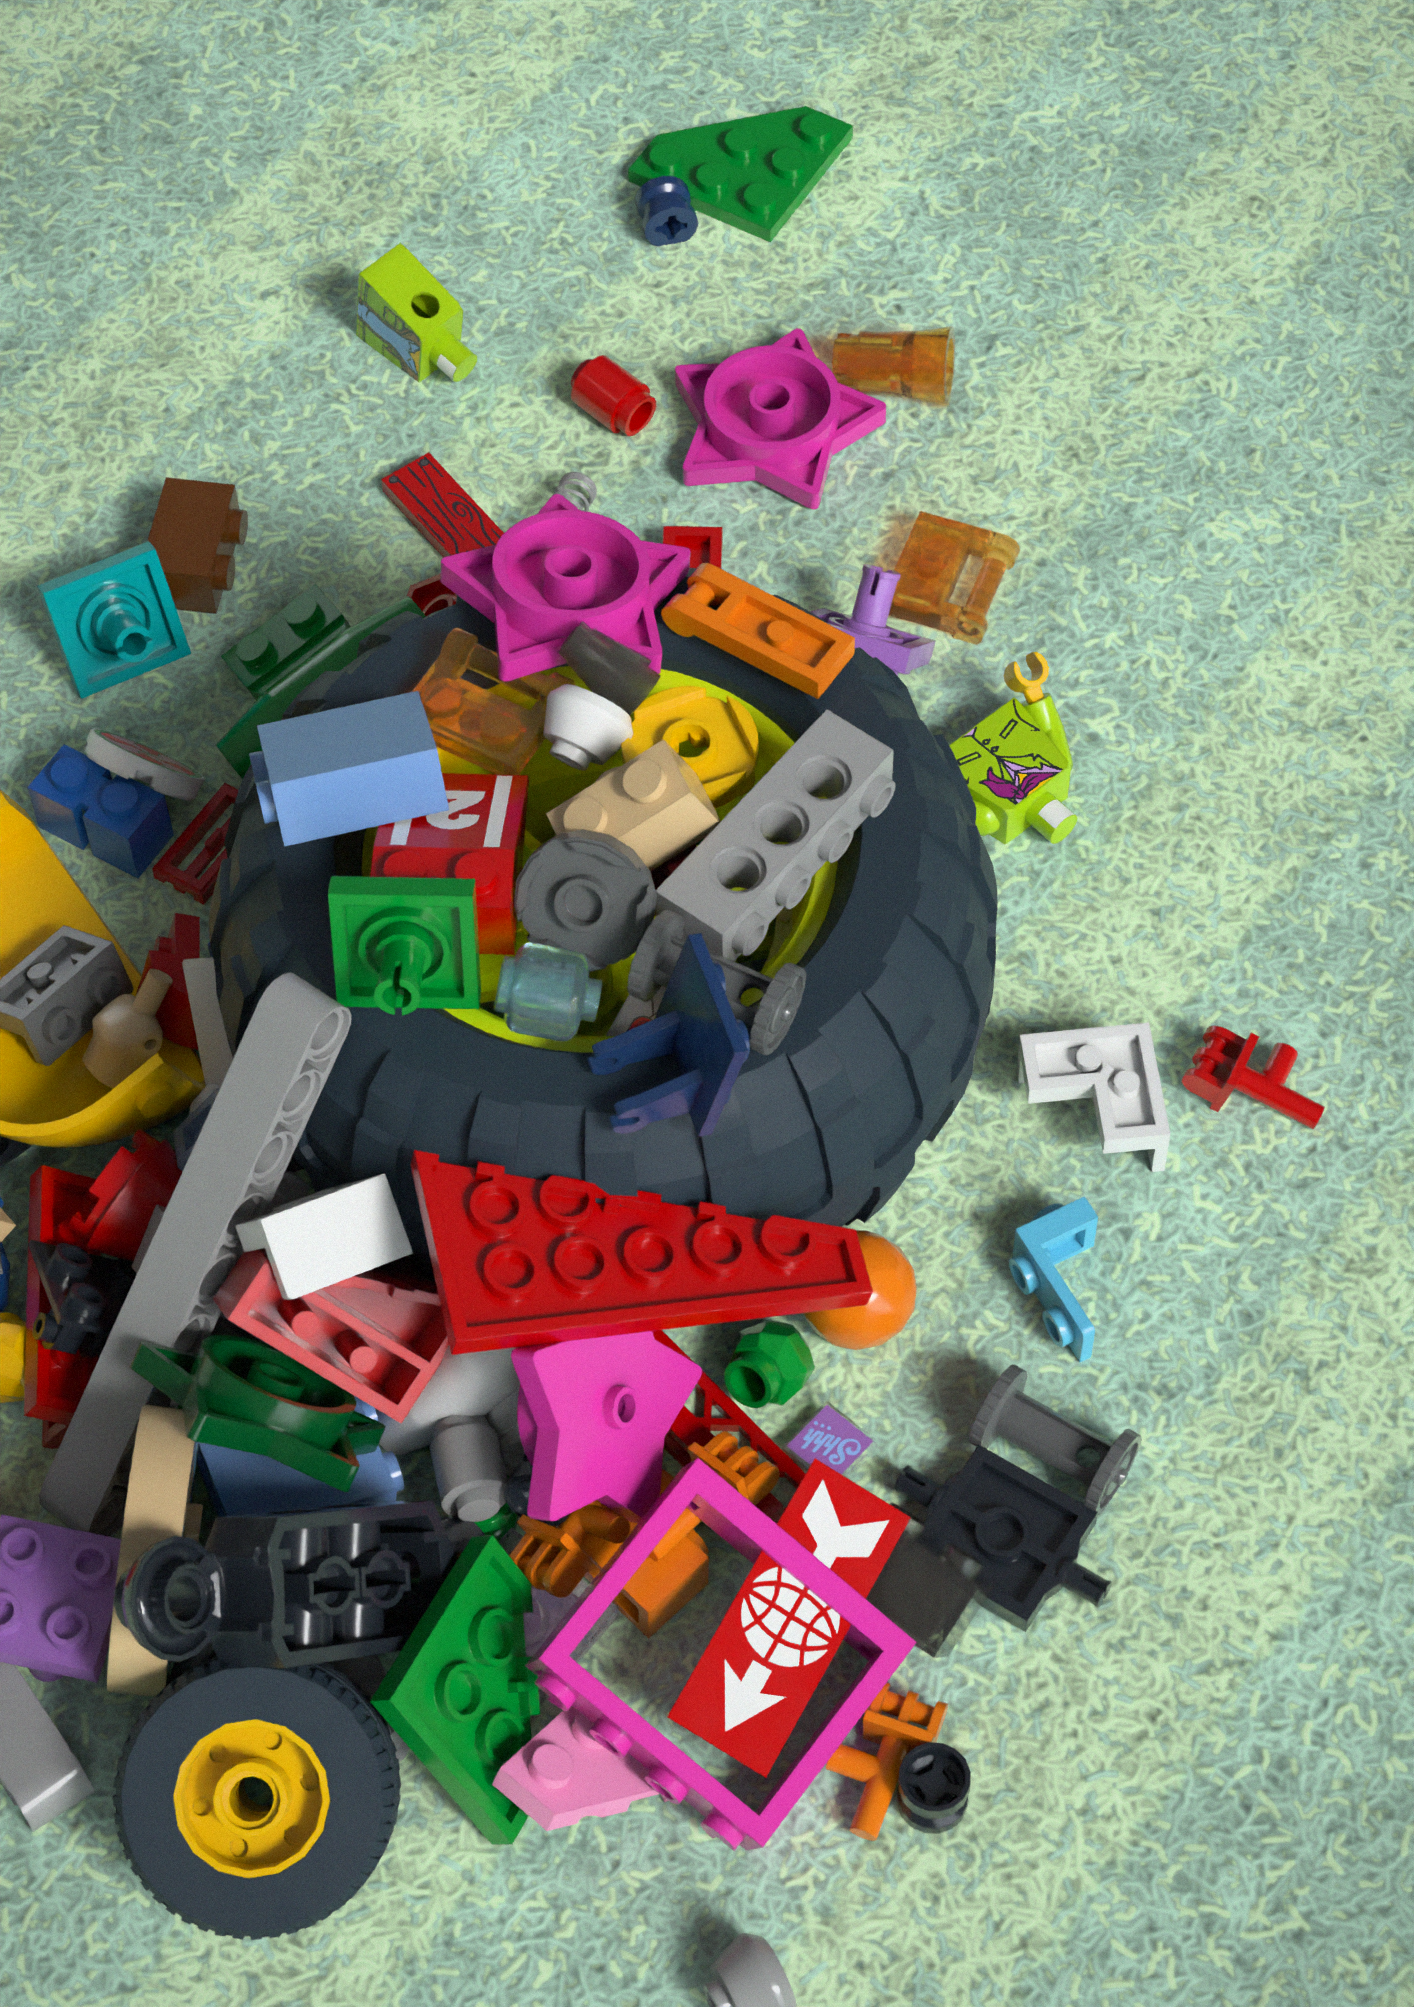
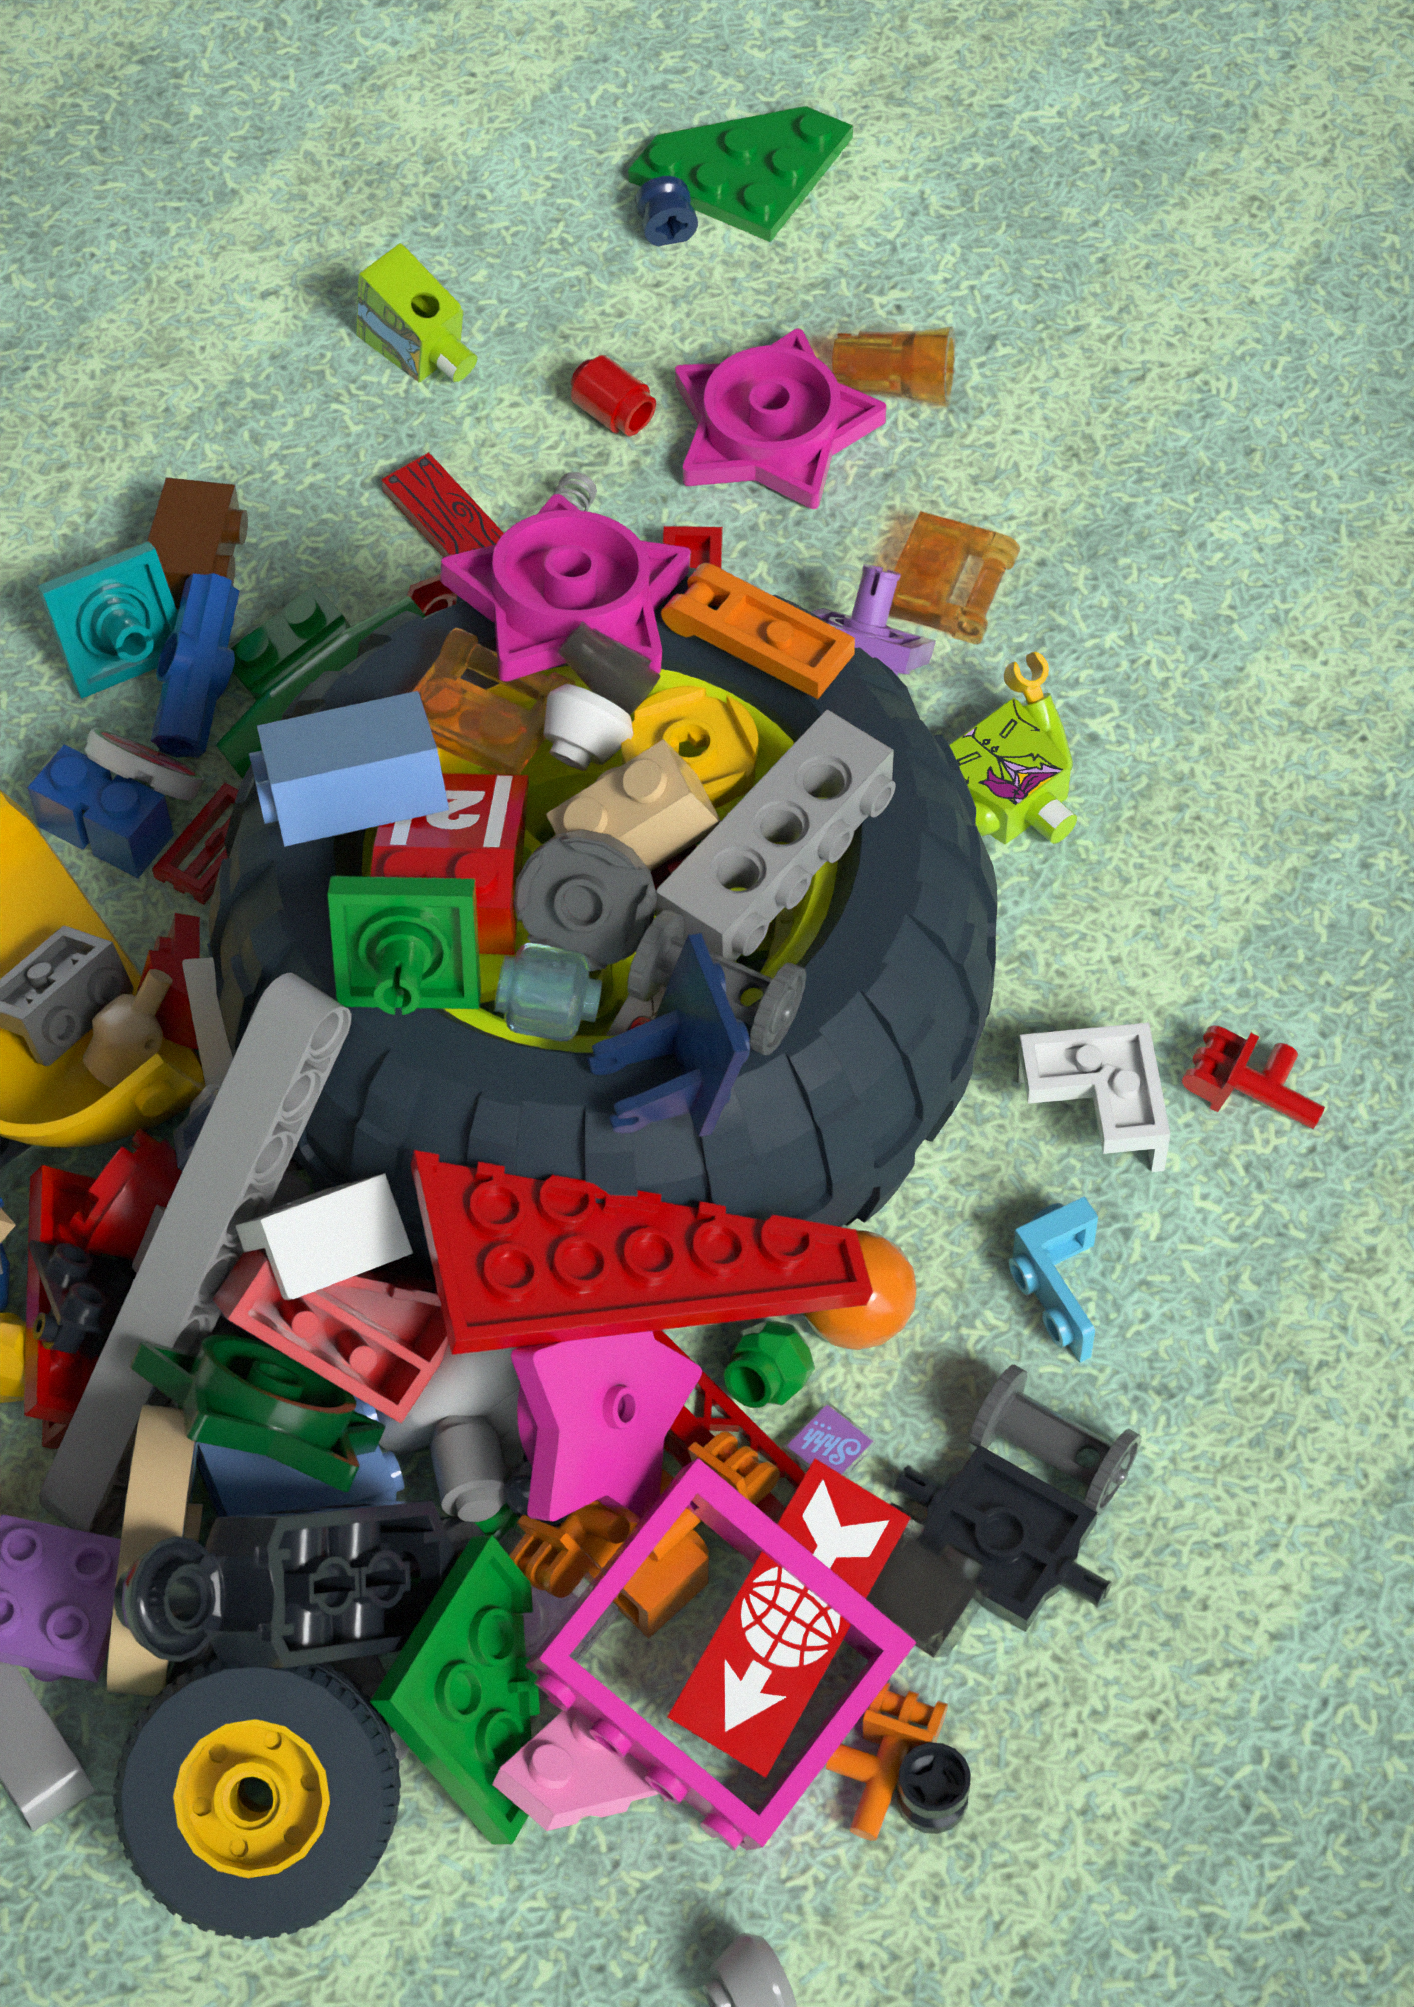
(195, 665): none -> blue piece

